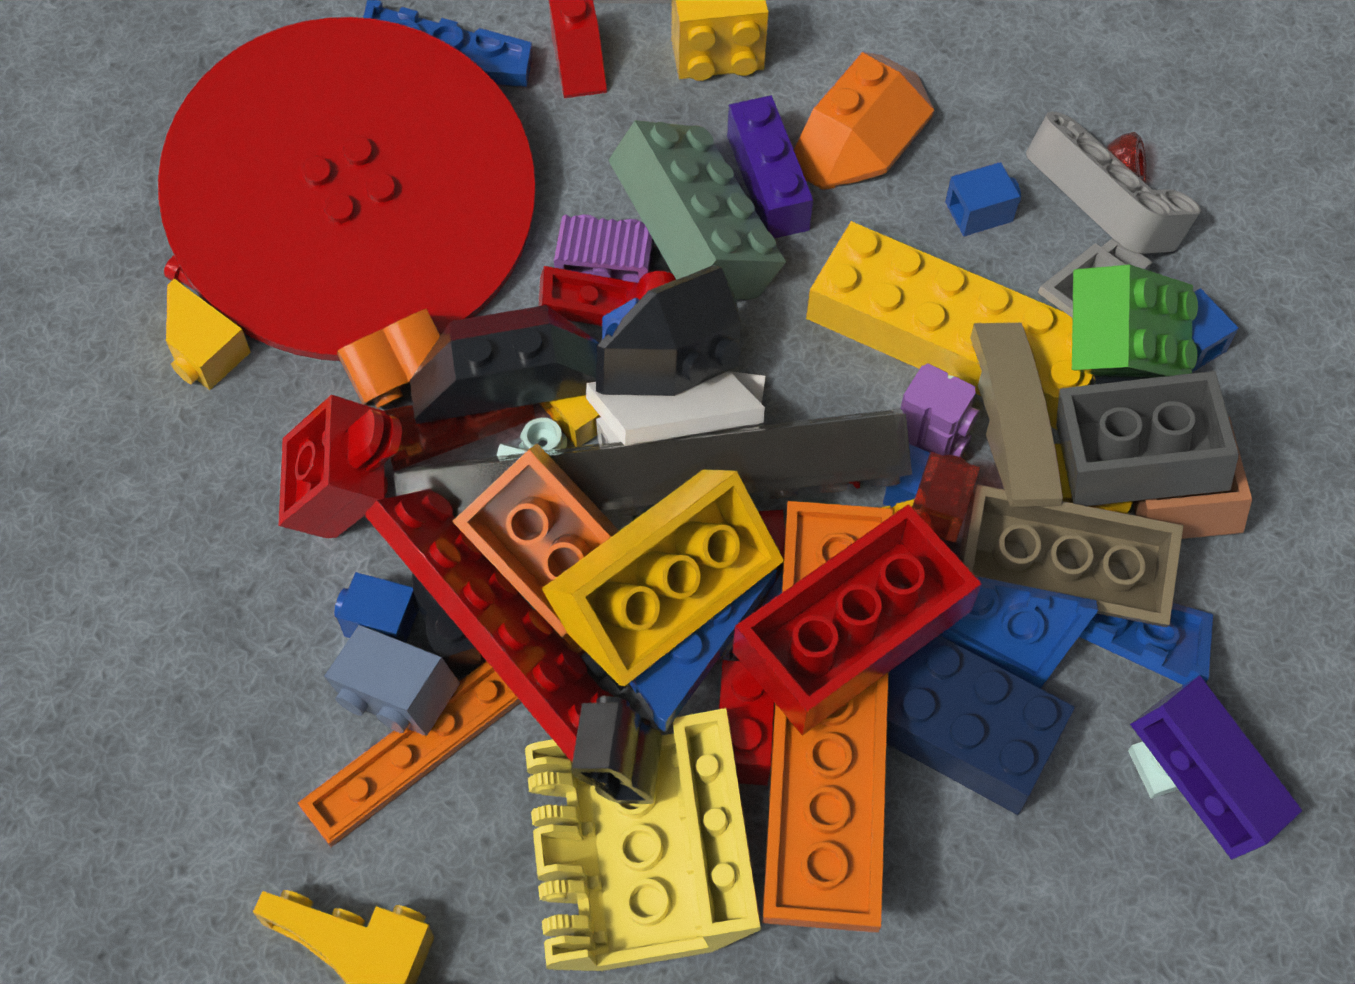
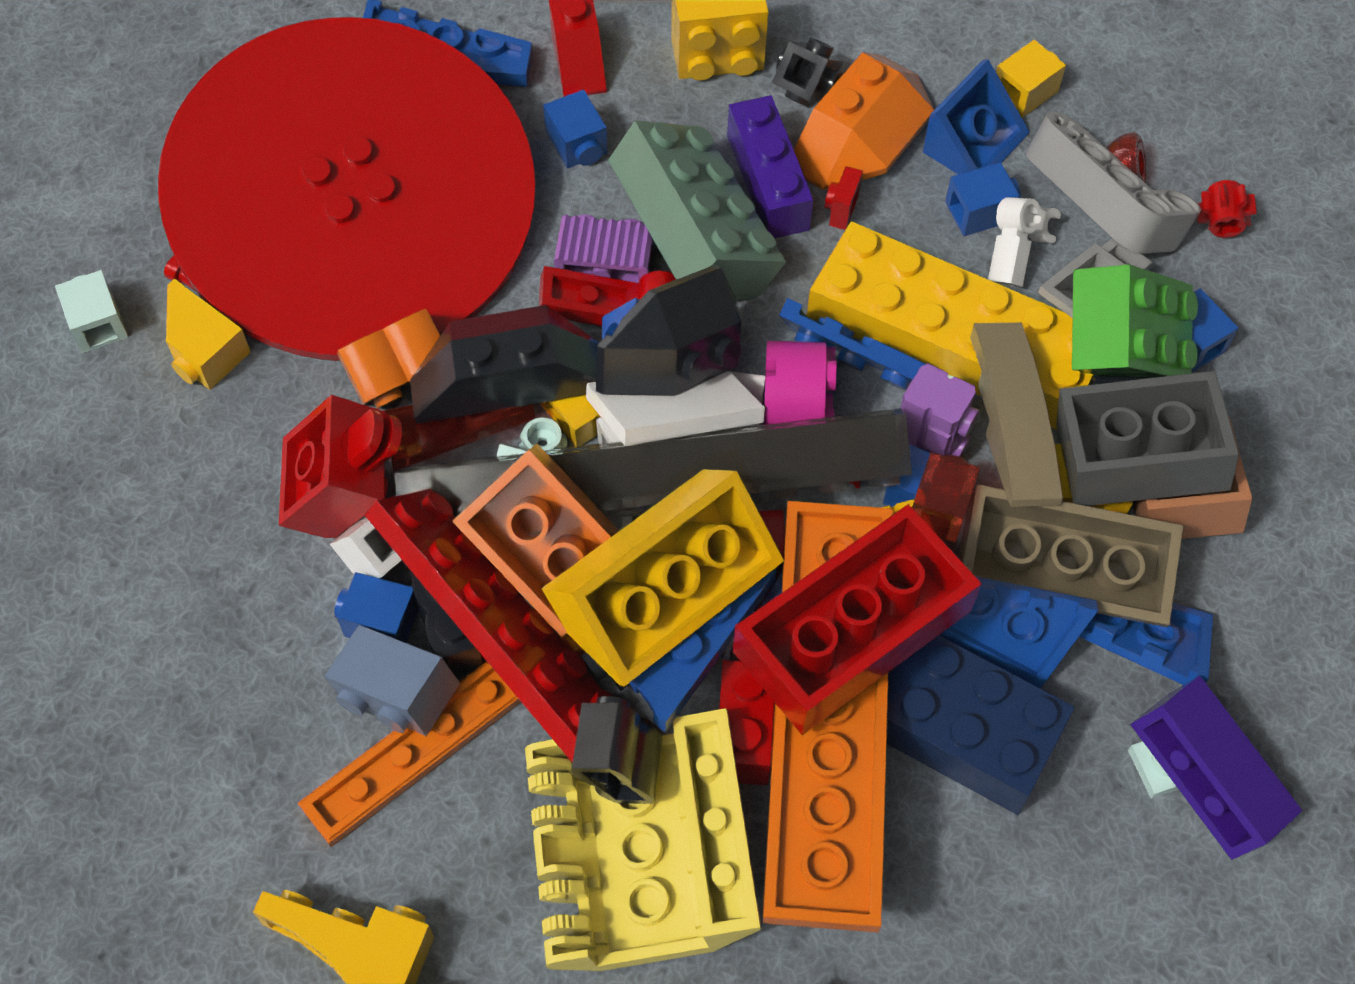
(91, 311): none -> light aqua brick
(365, 550): none -> white brick
(575, 129): none -> blue brick
(795, 66): none -> black brick
(798, 381): none -> dark pink brick
(843, 197): none -> red plate
(896, 366): none -> blue wing
(974, 123): none -> blue slope
(1018, 220): none -> white bar
(1031, 76): none -> yellow brick
(1226, 208): none -> red gear

